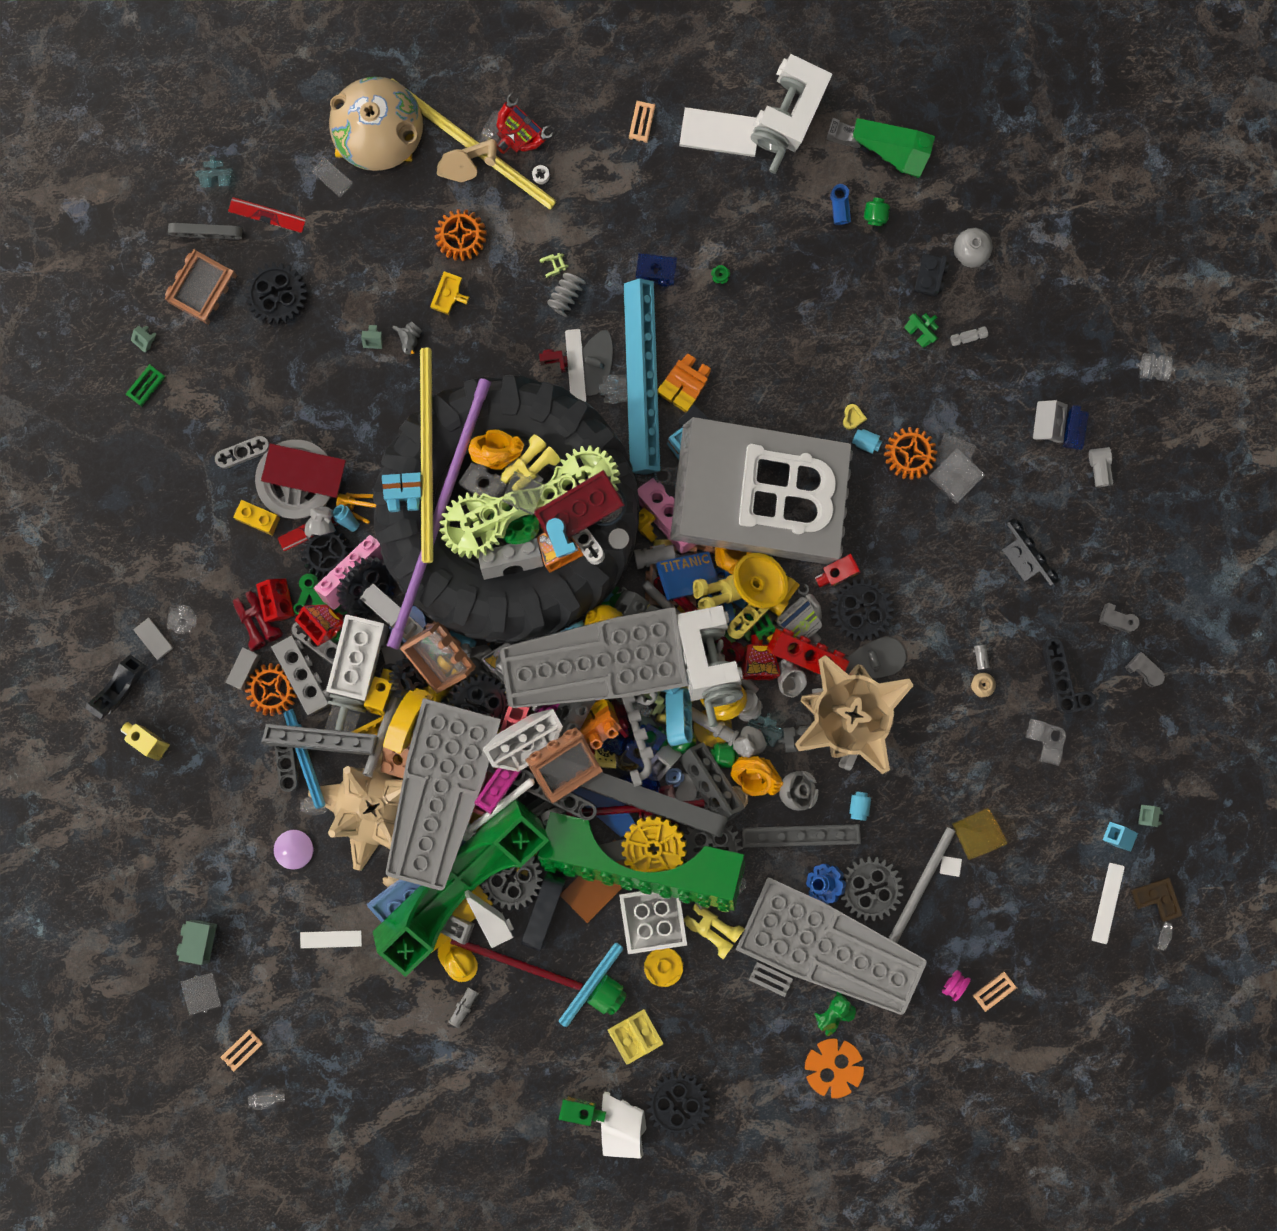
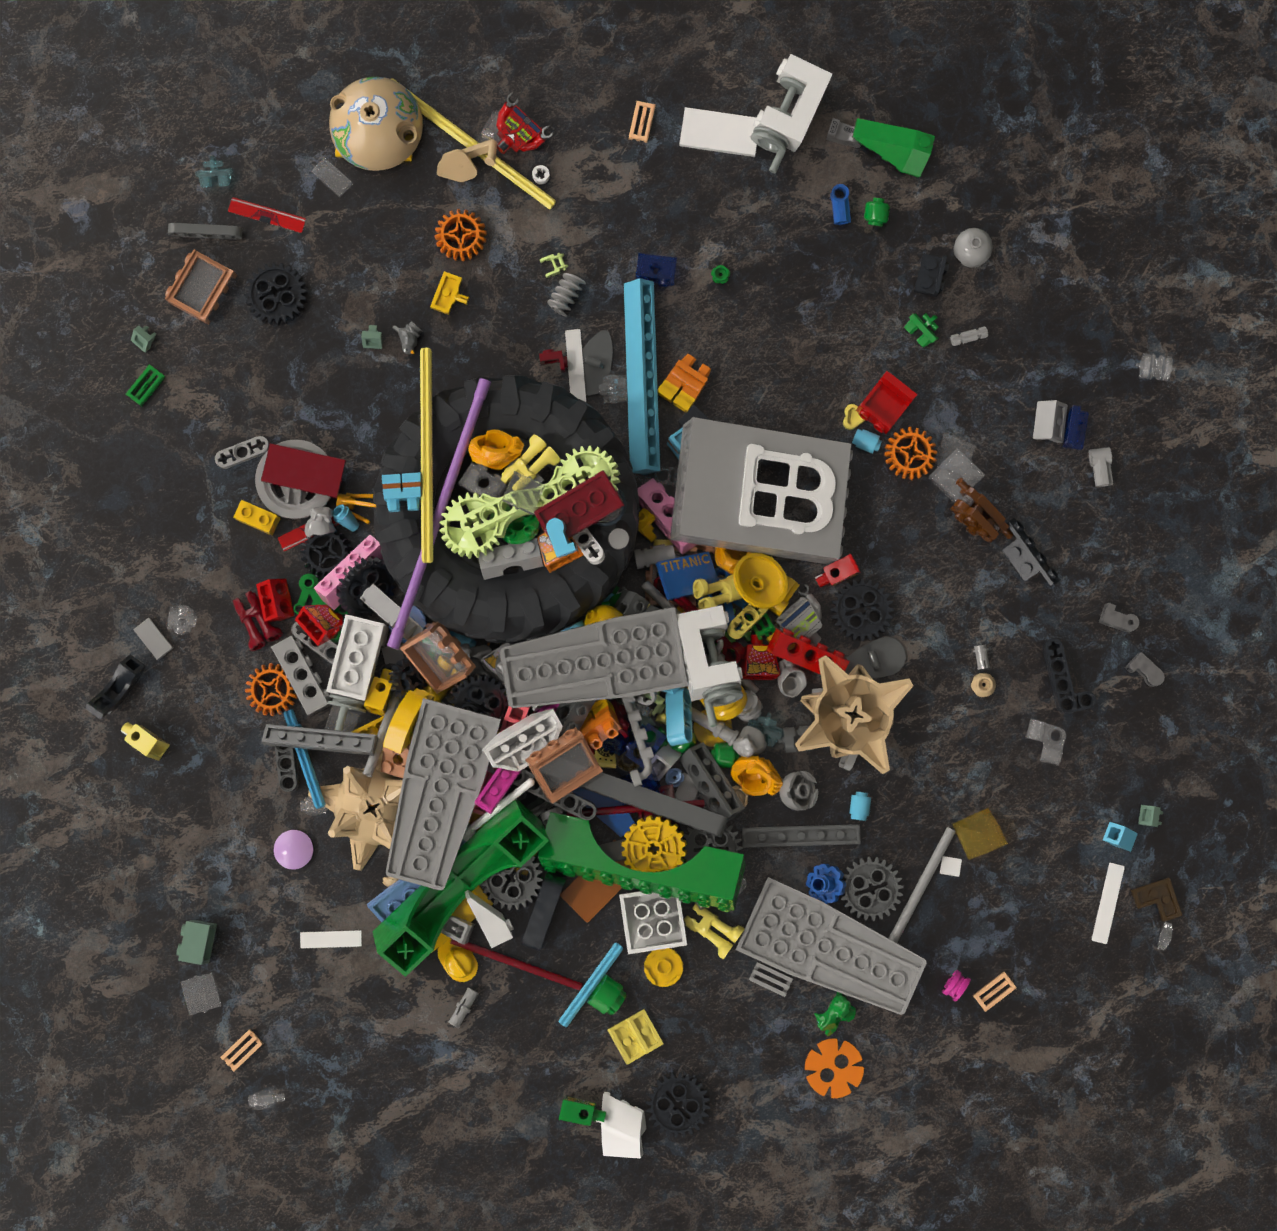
(243, 668): light grey panel -> none
(886, 402): none -> red panel
(979, 514): none -> reddish brown piece

